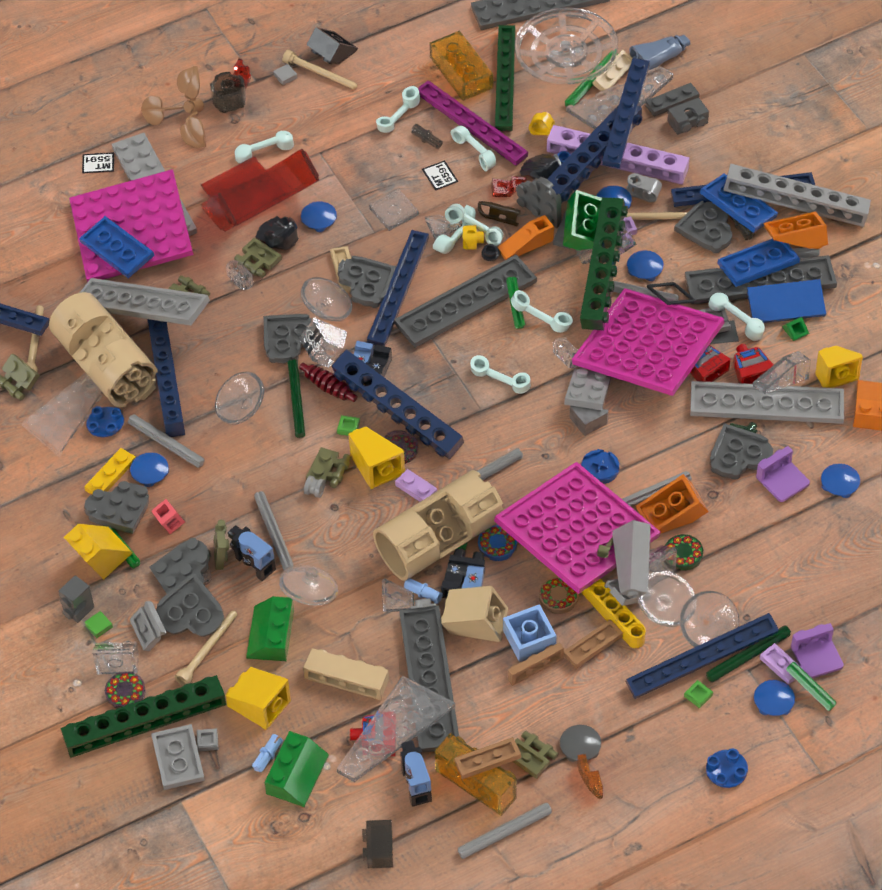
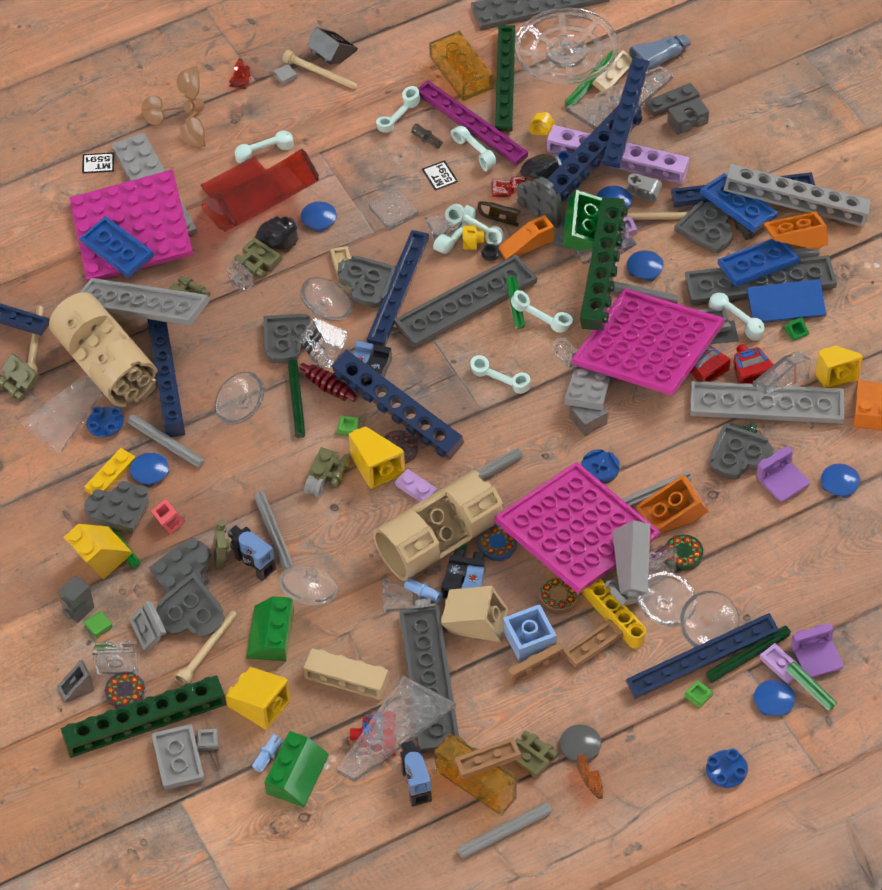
(76, 683): none -> flat silver slope
(228, 92): clear smoke brick -> none
(379, 844): clear smoke brick -> none
(603, 551): olive hand -> none
(651, 286): black piece -> none

